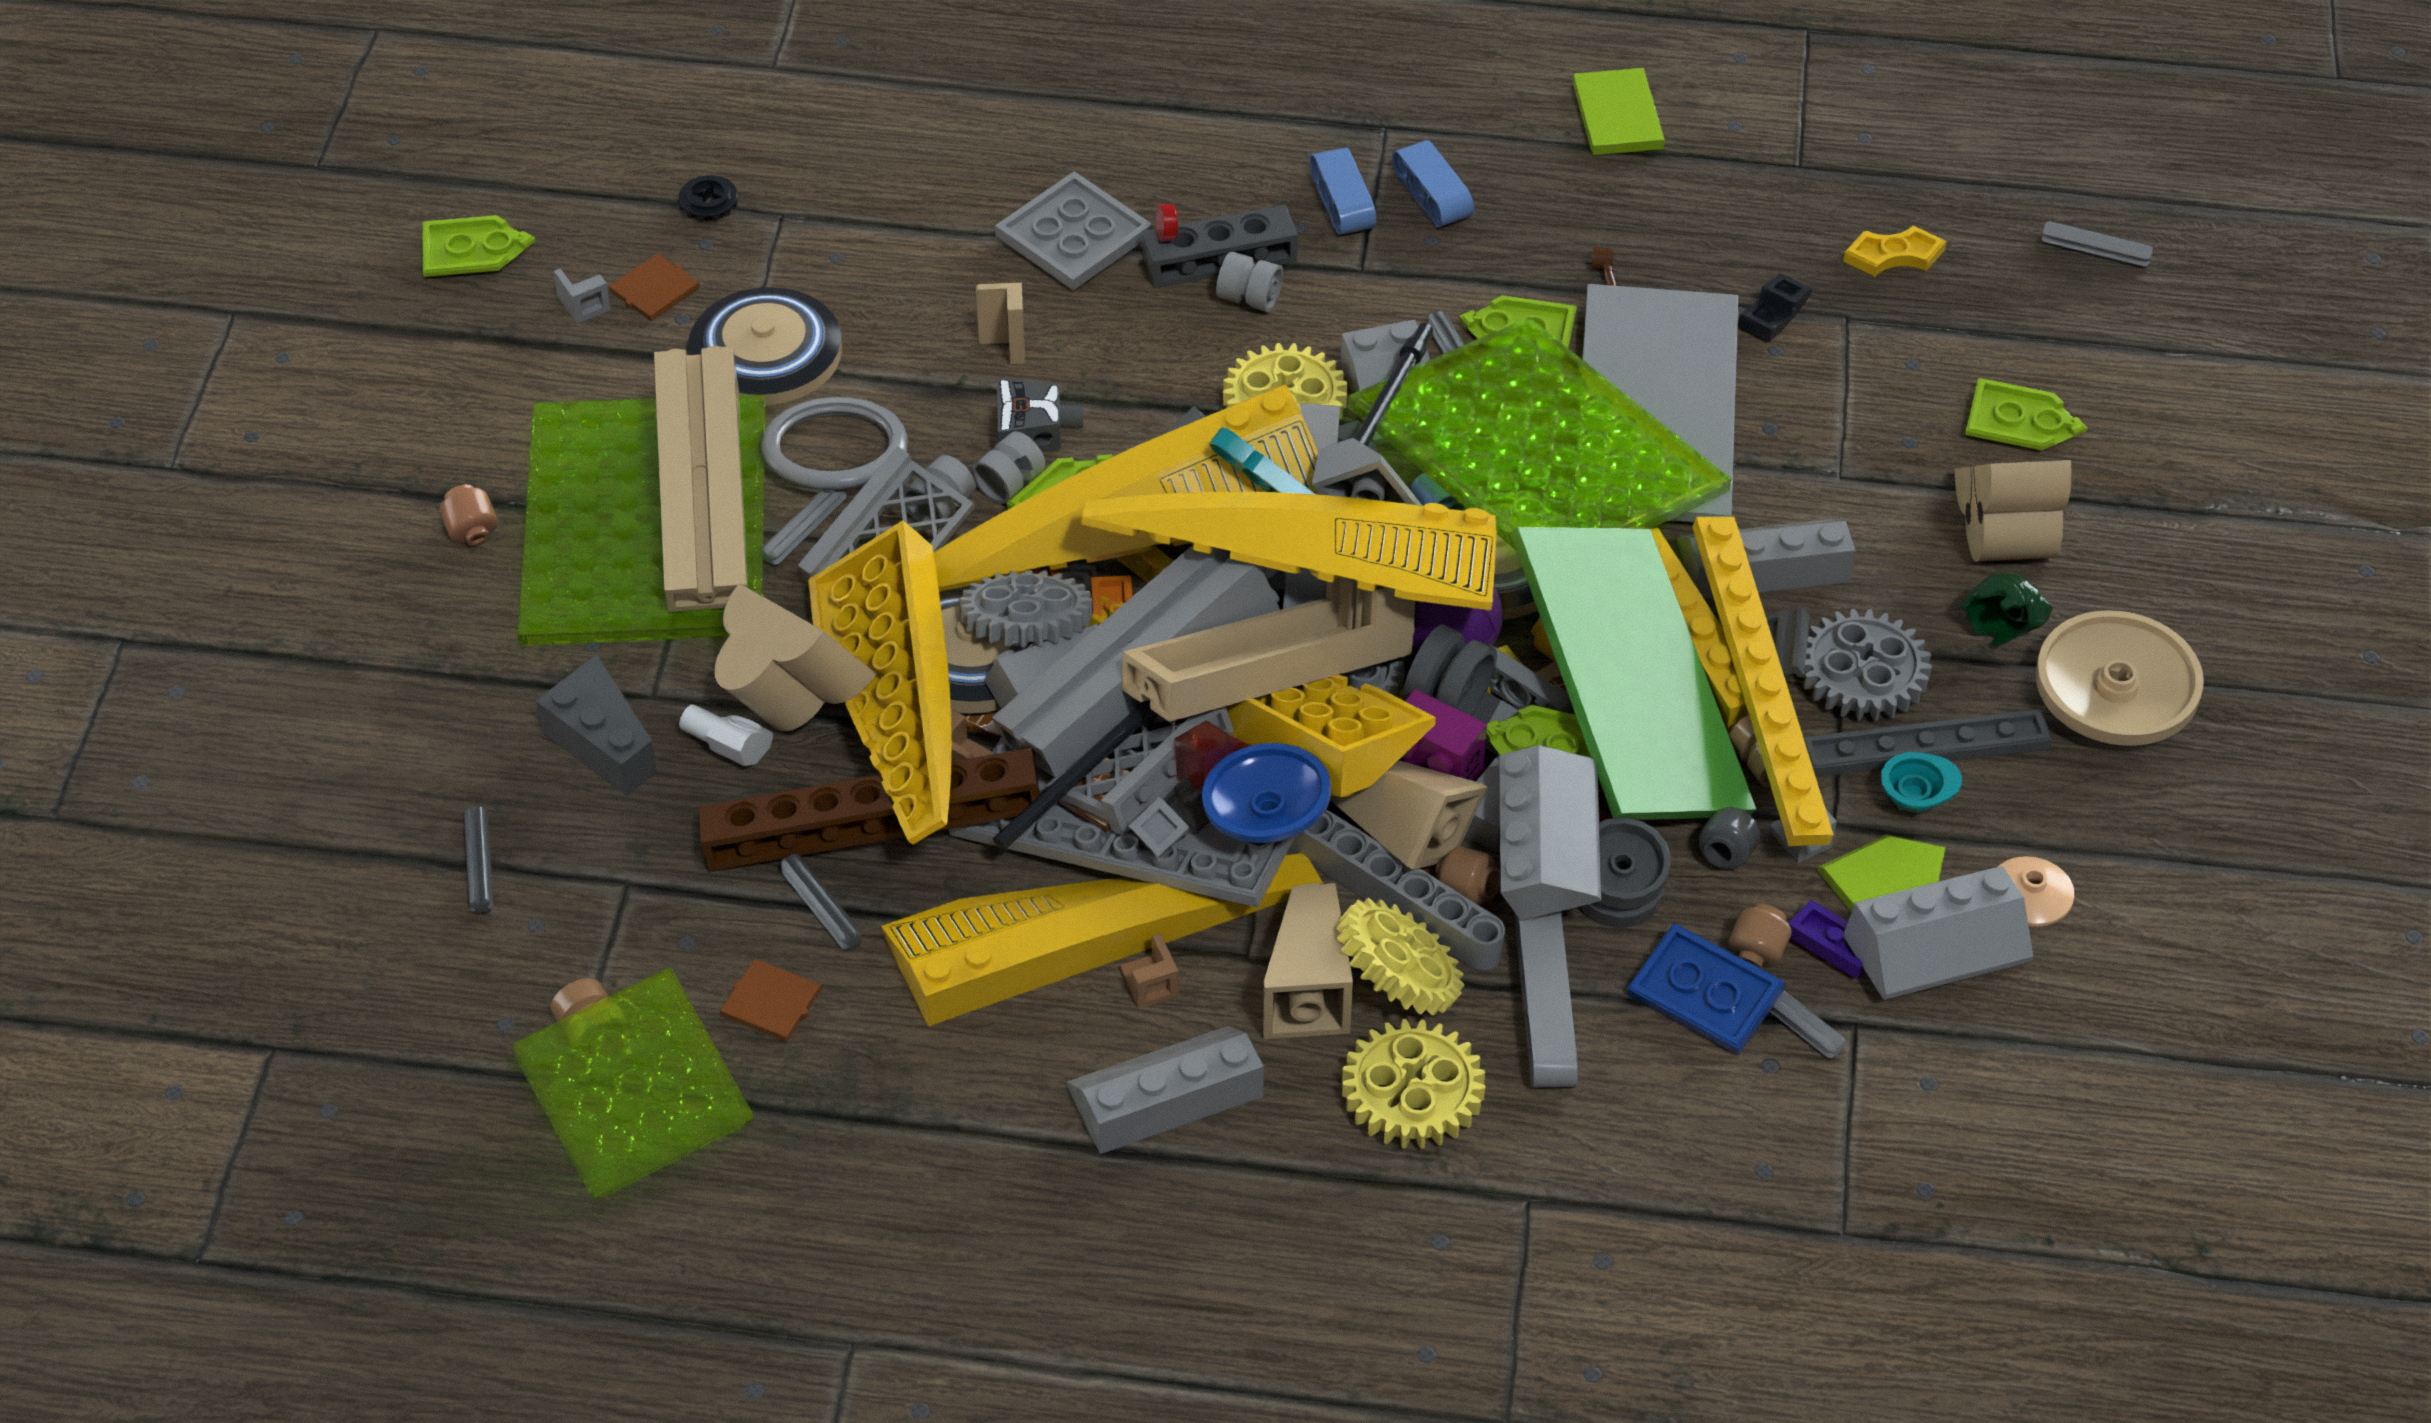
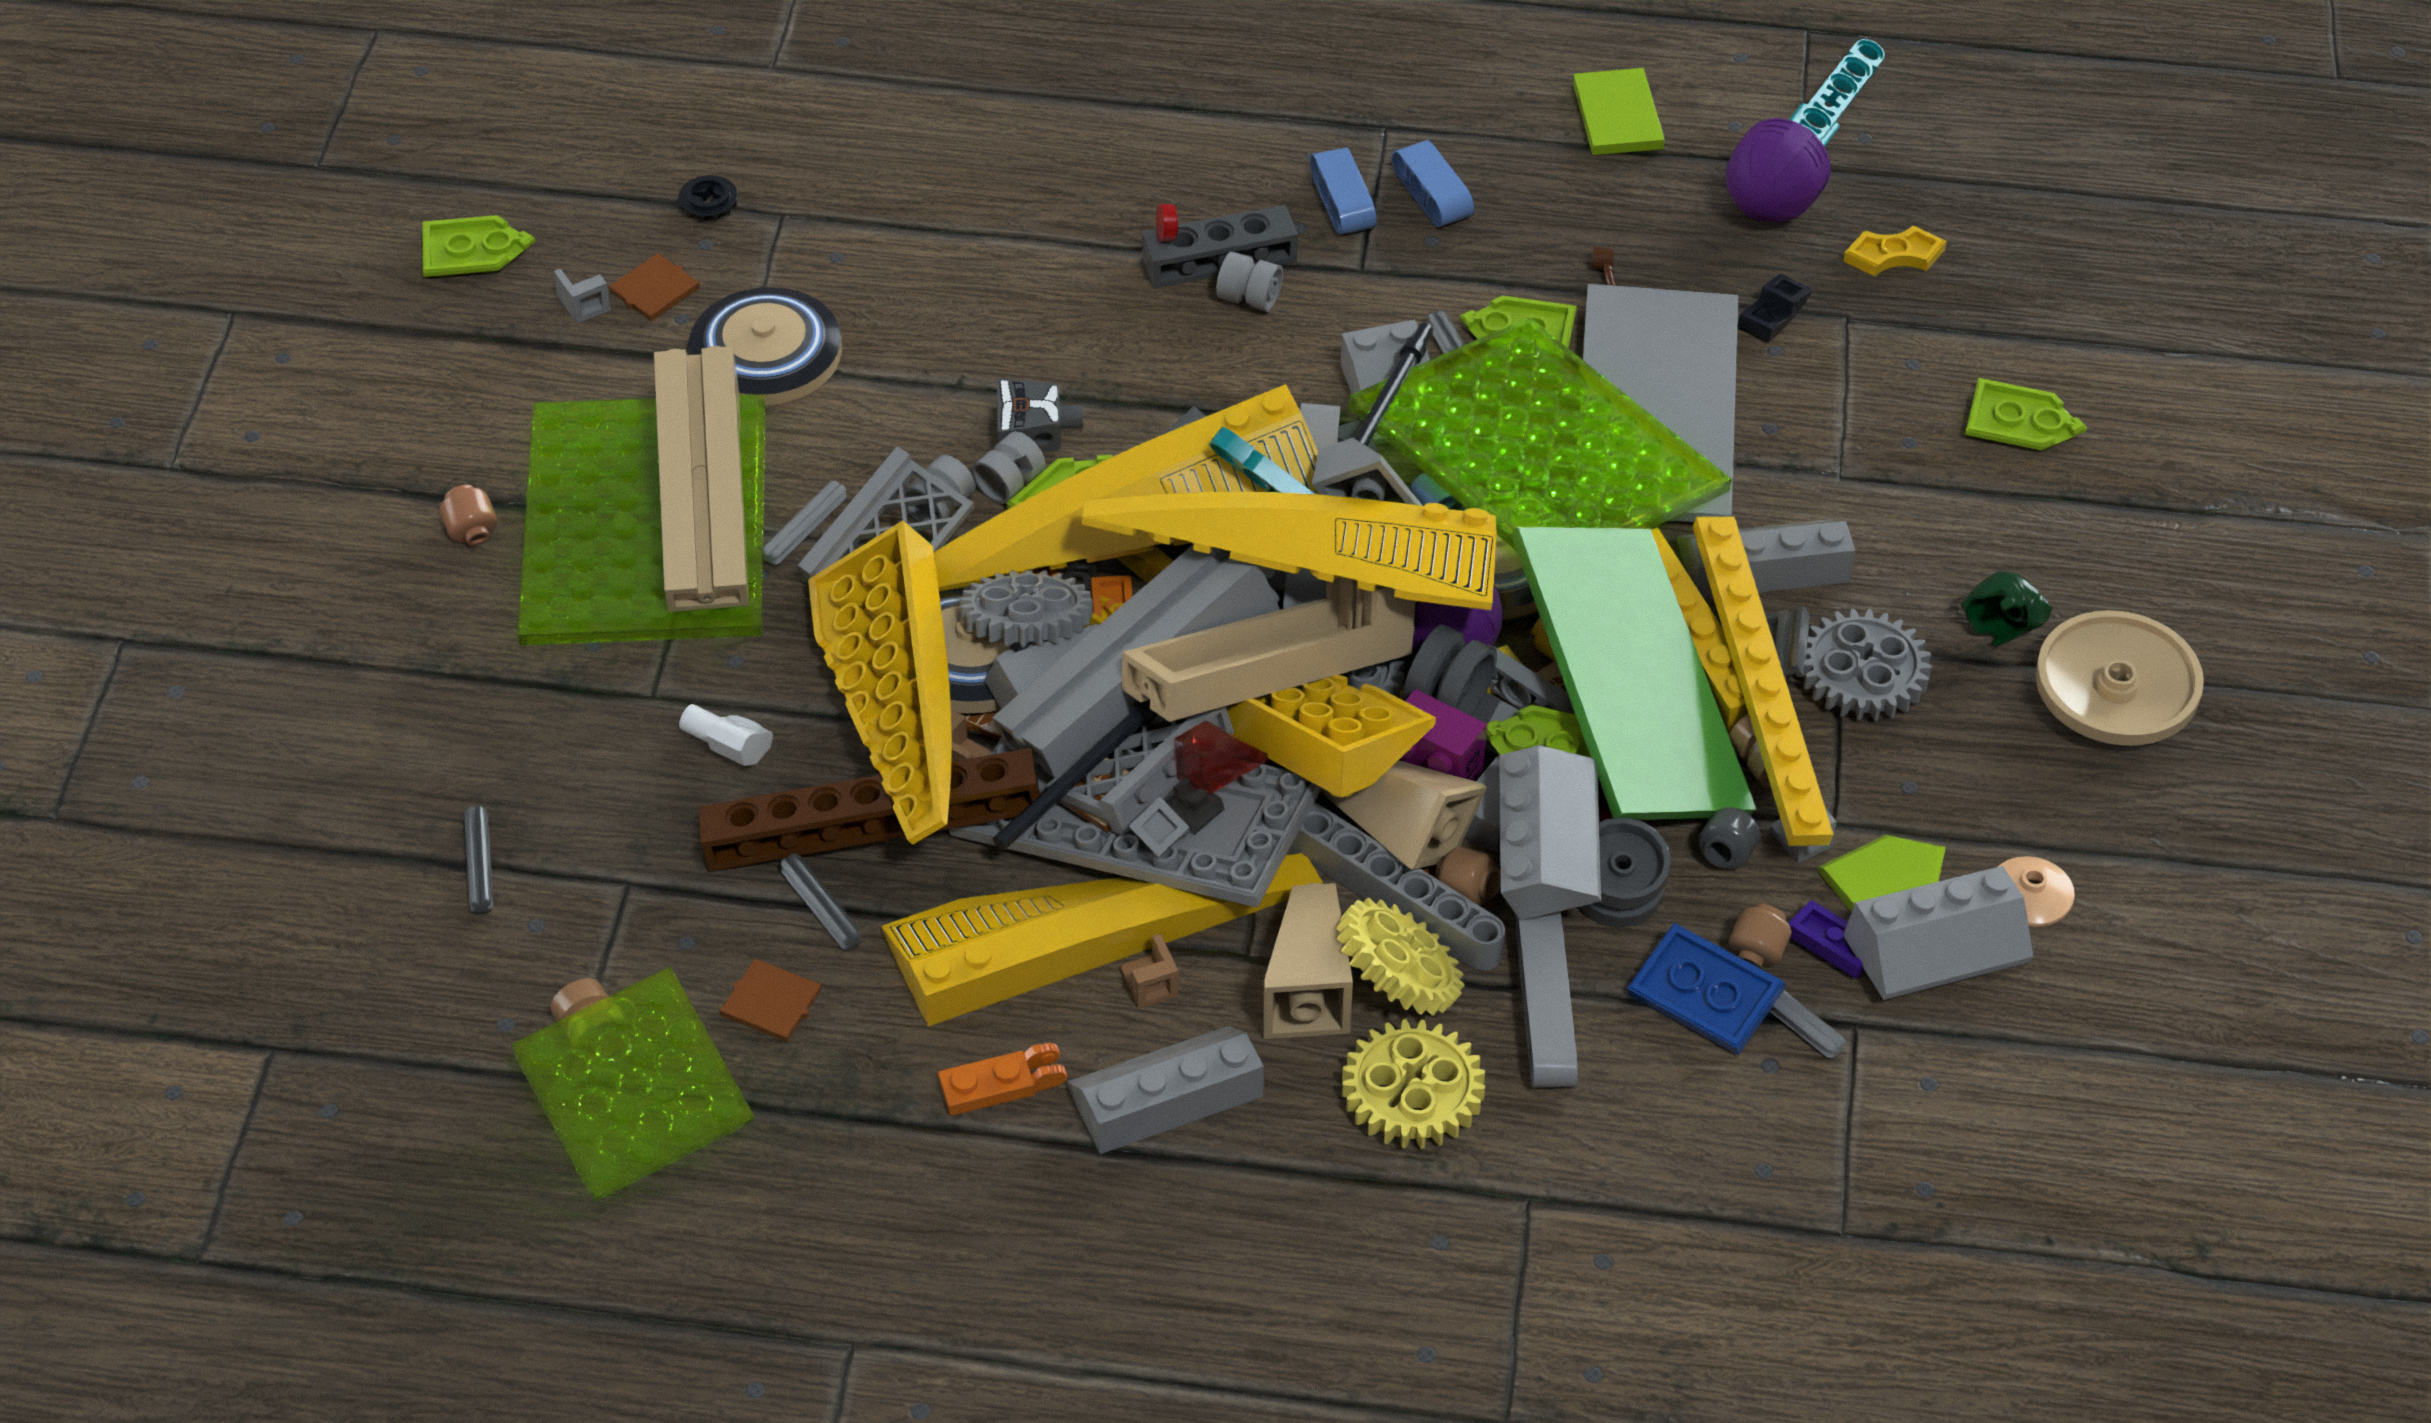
(598, 727): dark grey wedge -> none
(783, 663): tan brick -> none
(825, 407): light grey wedge -> none
(1001, 317): tan panel -> none
(1001, 1078): none -> orange hinge
(1073, 230): light grey plate -> none
(1266, 792): blue dish -> none
(1306, 376): light yellow gear -> none
(1784, 162): none -> dark purple piece
(1920, 781): teal piece -> none
(1946, 738): dark grey tile -> none
(2014, 508): tan brick -> none
(2097, 244): light grey axle -> none

